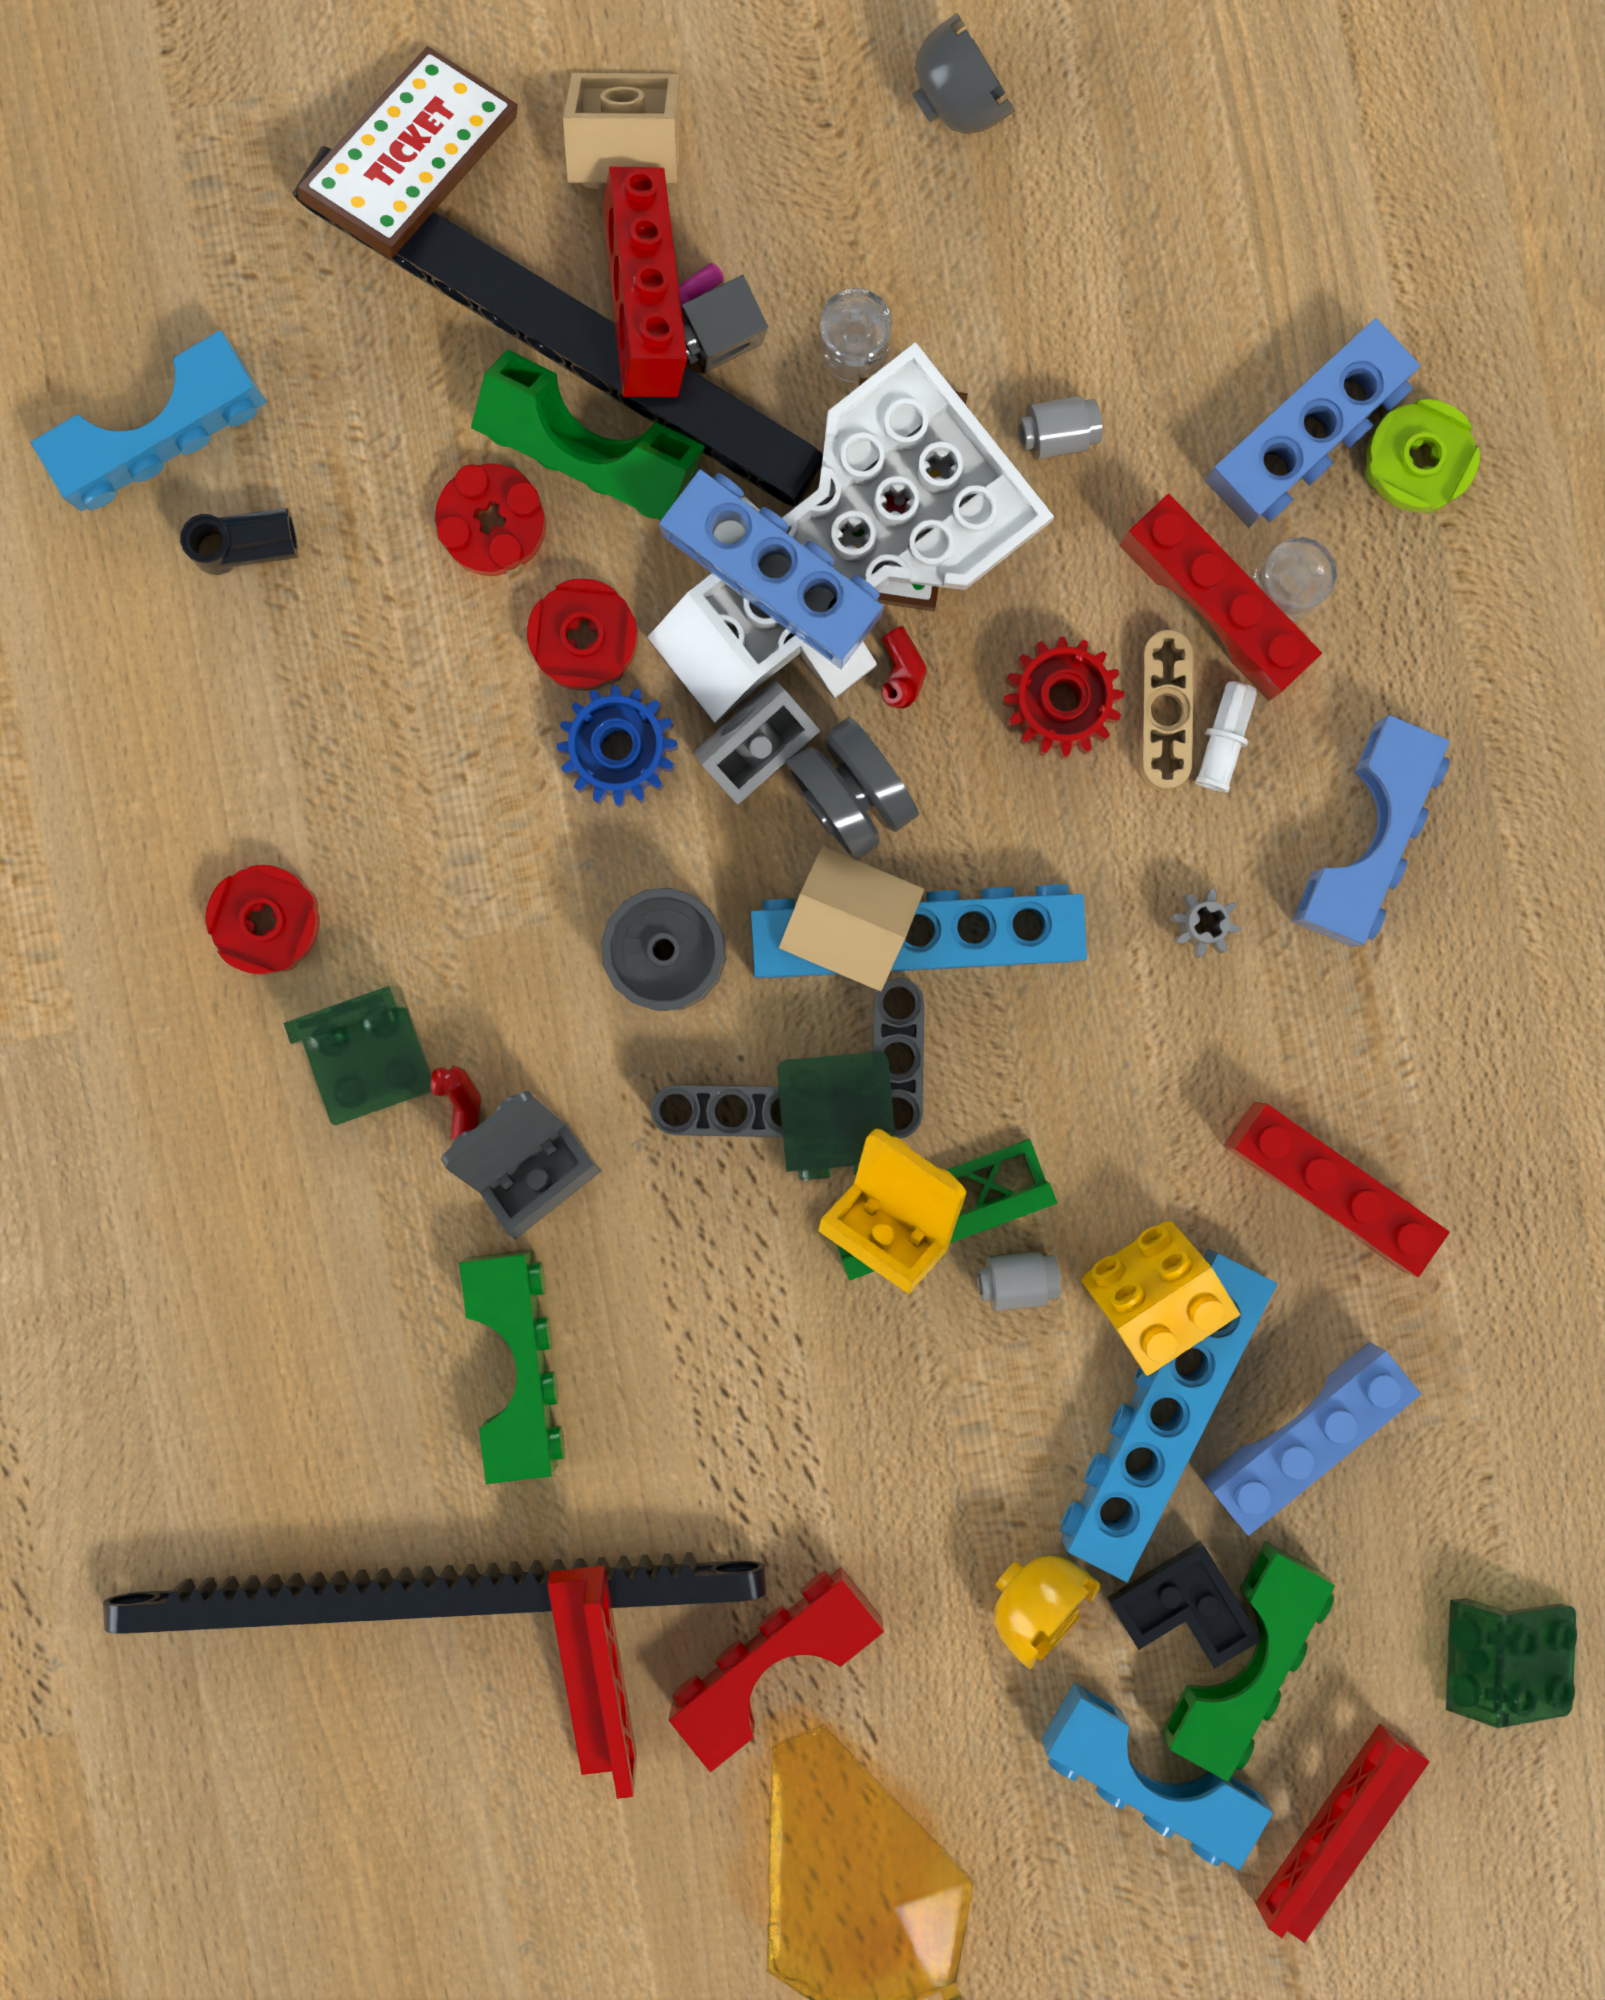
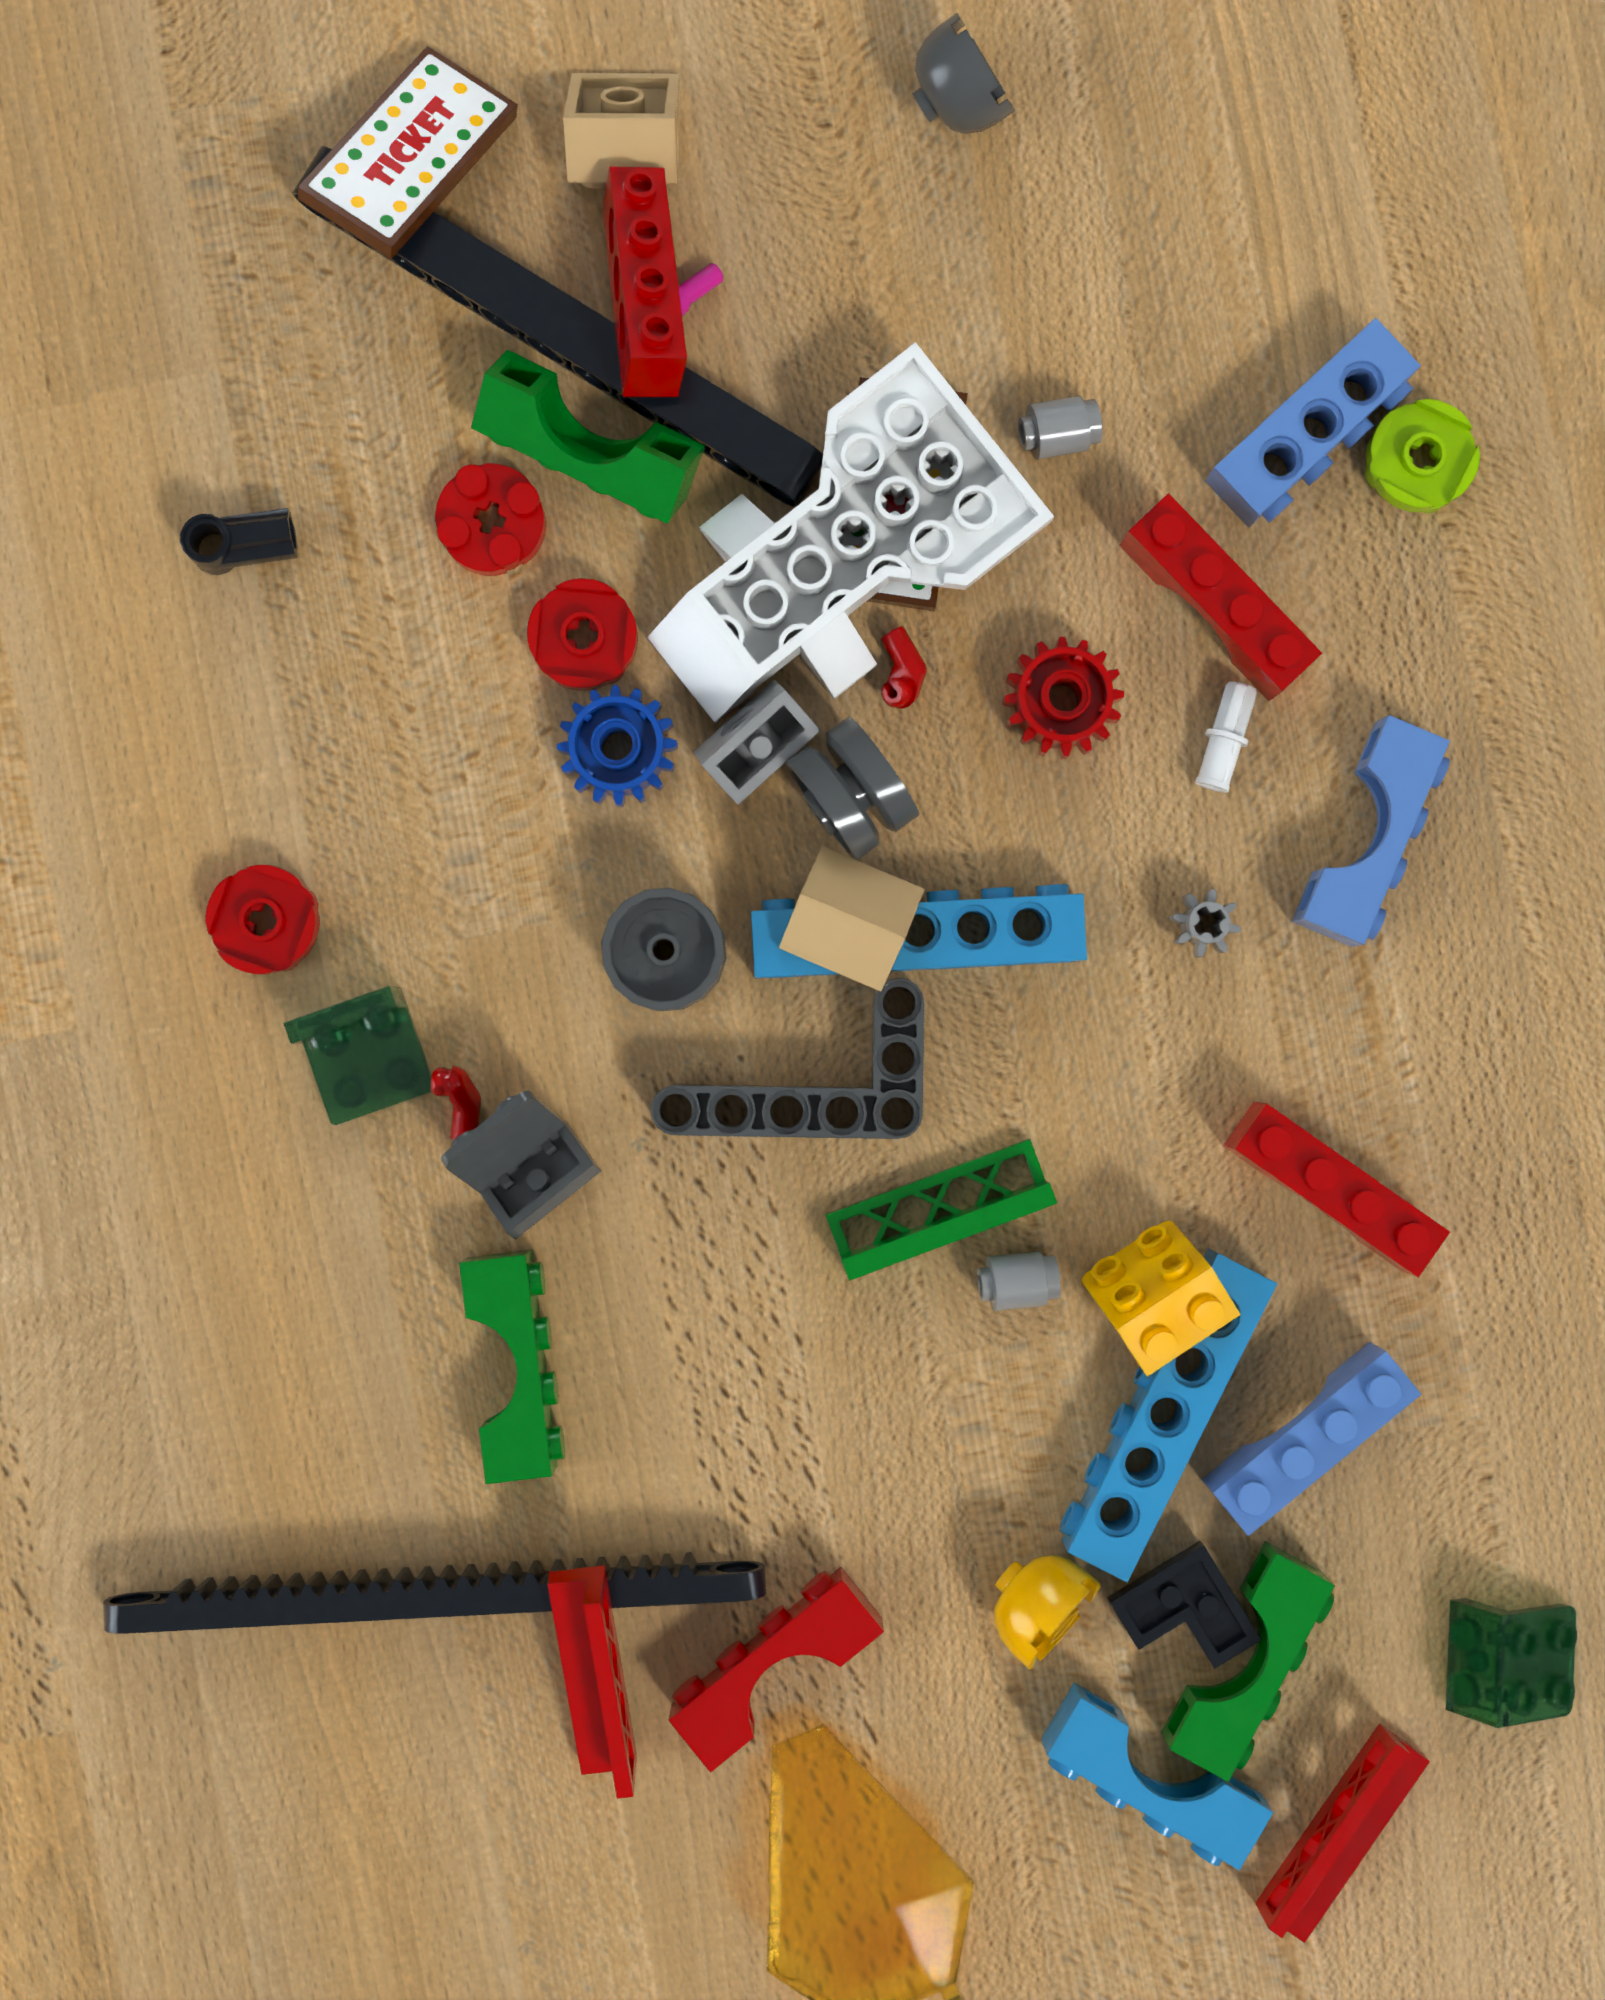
(208, 394): dark azure arch -> none
(714, 500): medium blue brick -> none
(722, 324): dark grey brick -> none
(832, 1109): clear green bracket -> none
(854, 334): clear wheel -> none
(896, 1212): yellow bracket -> none
(1153, 670): tan beam -> none
(1297, 576): clear wheel -> none

